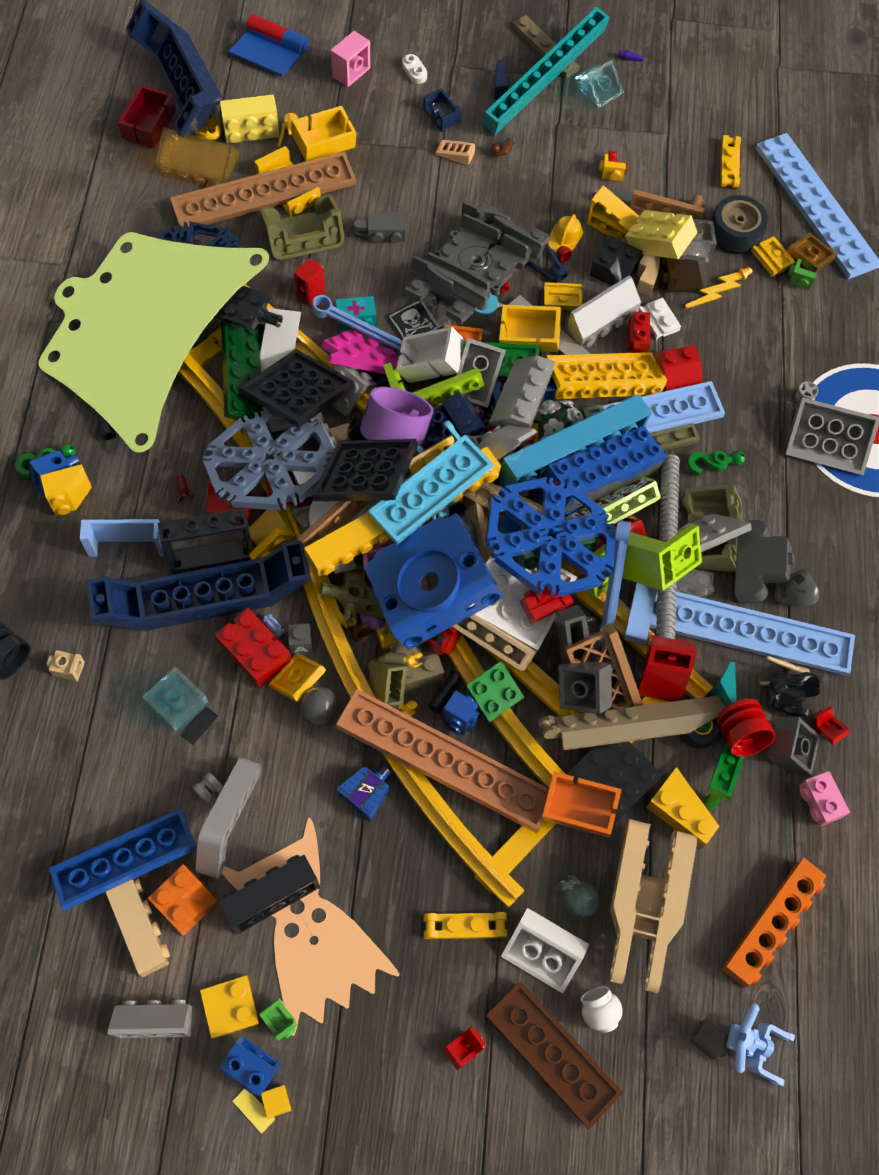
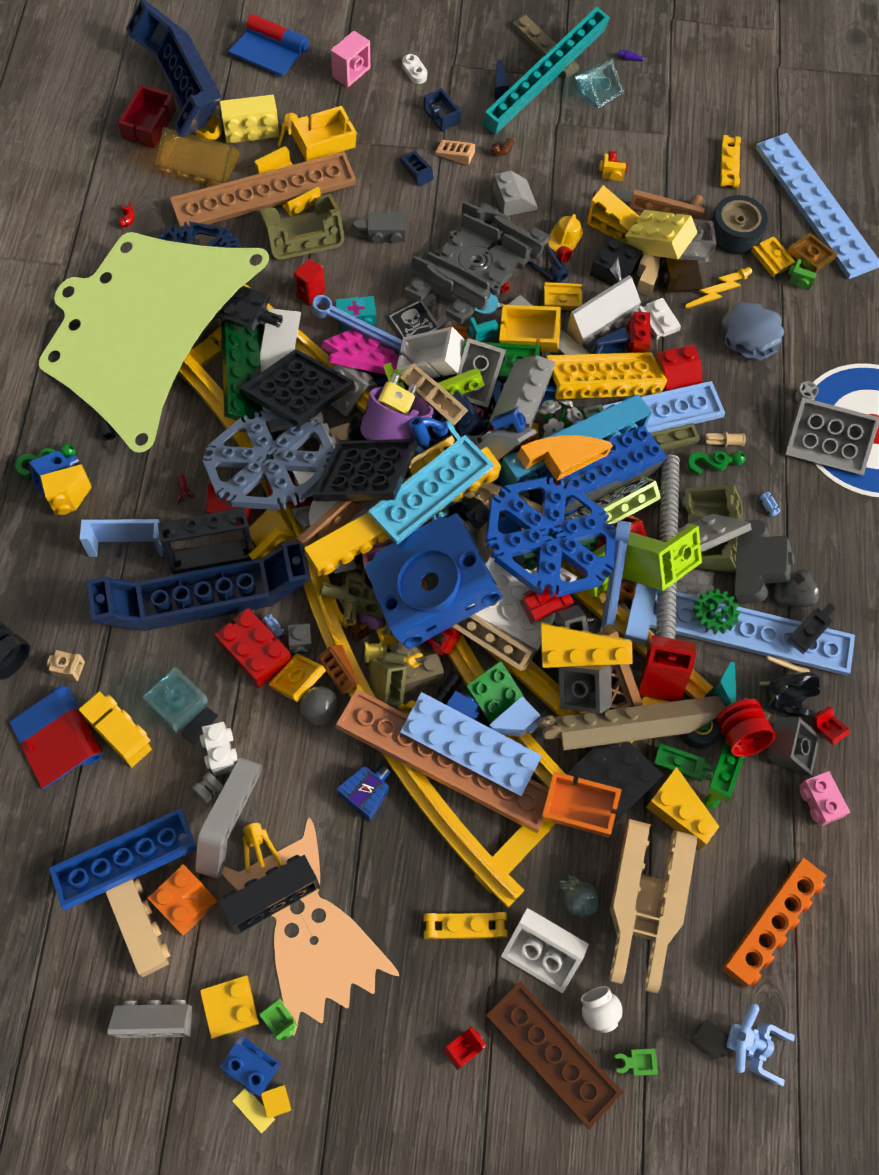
(56, 737): none -> red door
(116, 728): none -> yellow piece
(128, 219): none -> red arm
(220, 755): none -> white brick
(254, 837): none -> yellow plant
(330, 658): none -> dark orange slope
(374, 650): none -> light yellow brick
(395, 397): none -> light yellow piece
(418, 169): none -> dark blue slope
(420, 432): none -> blue plant
(434, 394): none -> tan slope
(471, 744): none -> light blue plate
(475, 511): none -> black bracket
(483, 331): none -> teal bracket
(507, 419): none -> blue bracket
(513, 193): none -> light grey slope
(517, 719): none -> light blue slope
(563, 453): none -> light orange slope
(582, 648): none -> yellow wing
(612, 342): none -> dark blue slope
(626, 591): none -> reddish brown piece
(640, 1061): none -> bright green plate
(688, 764): none -> green hinge
(725, 439): none -> tan axle
(728, 612): none -> green gear
(752, 330): none -> sand blue piece
(769, 504): none -> light blue piece
(811, 628): none -> black hinge

